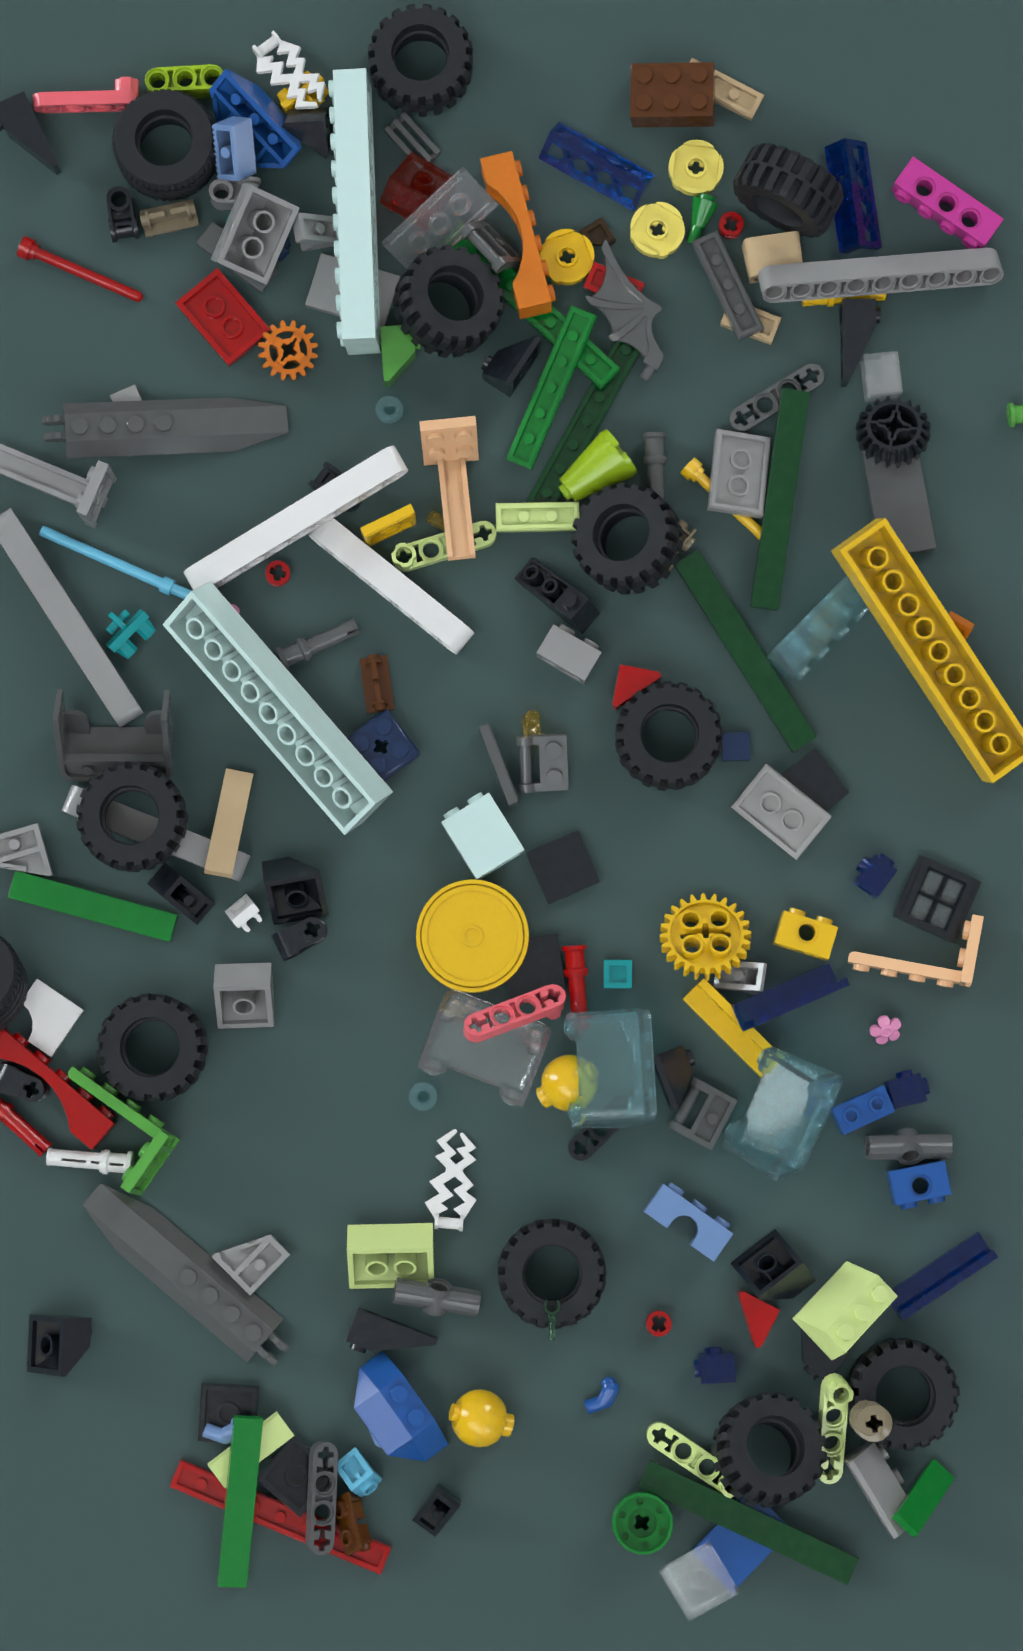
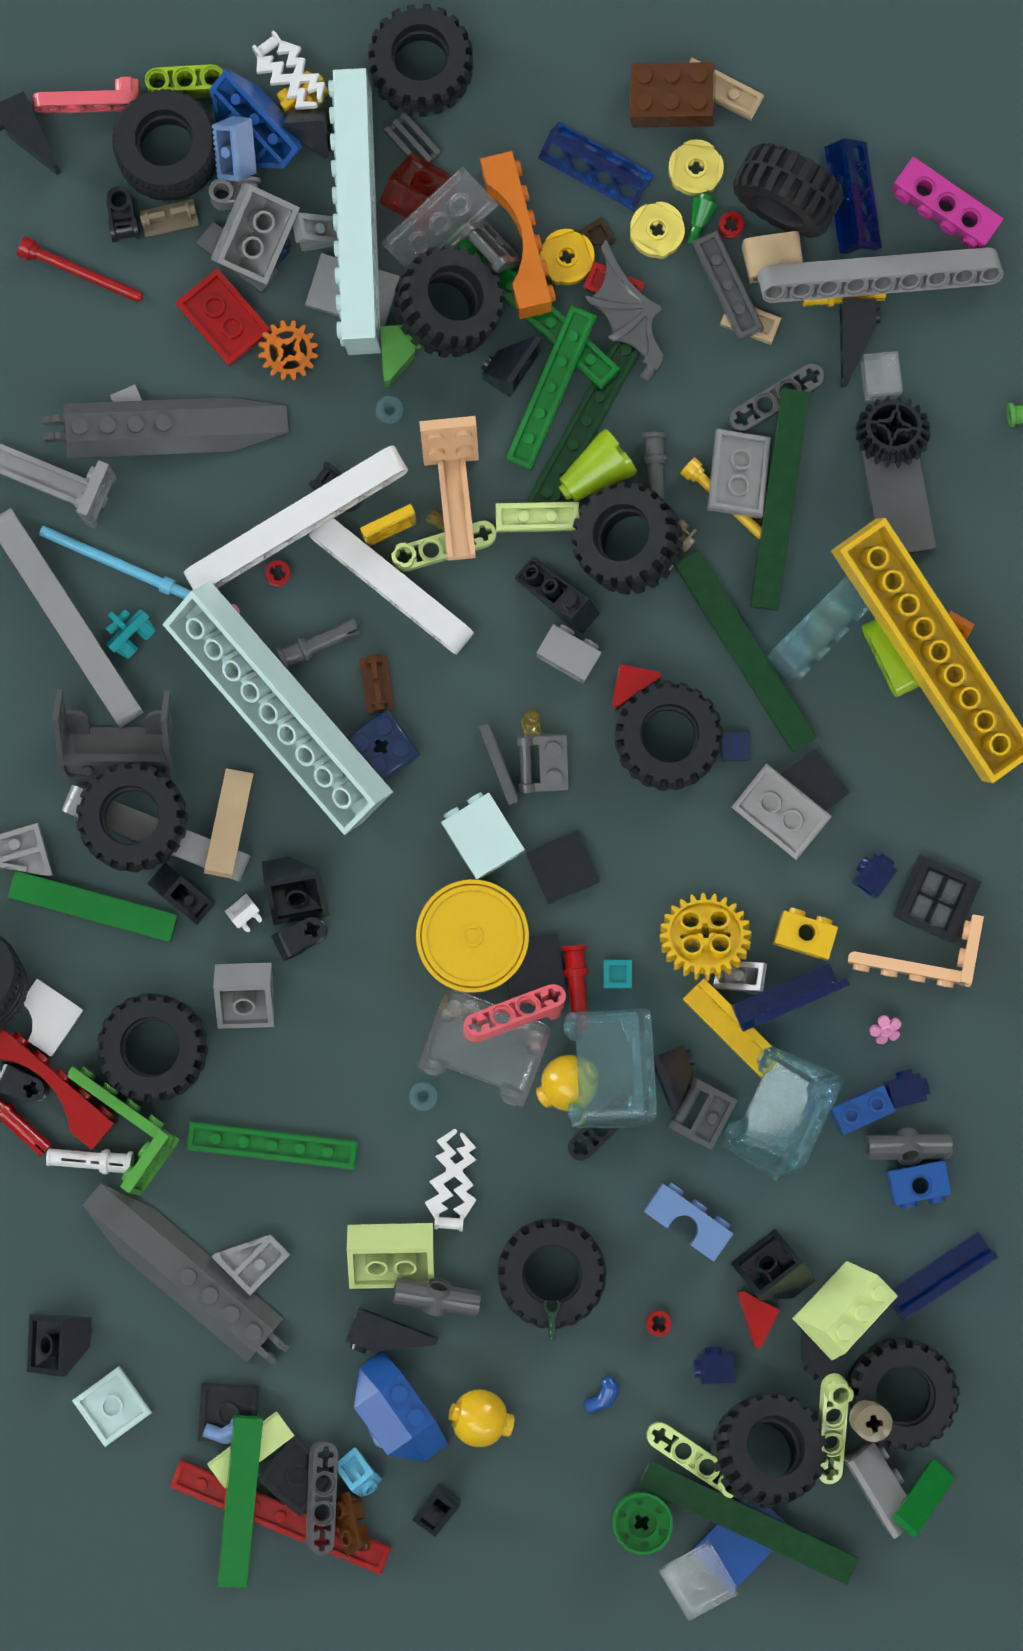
(112, 1406): none -> light aqua tile
(272, 1145): none -> green tile
(892, 666): none -> lime beam

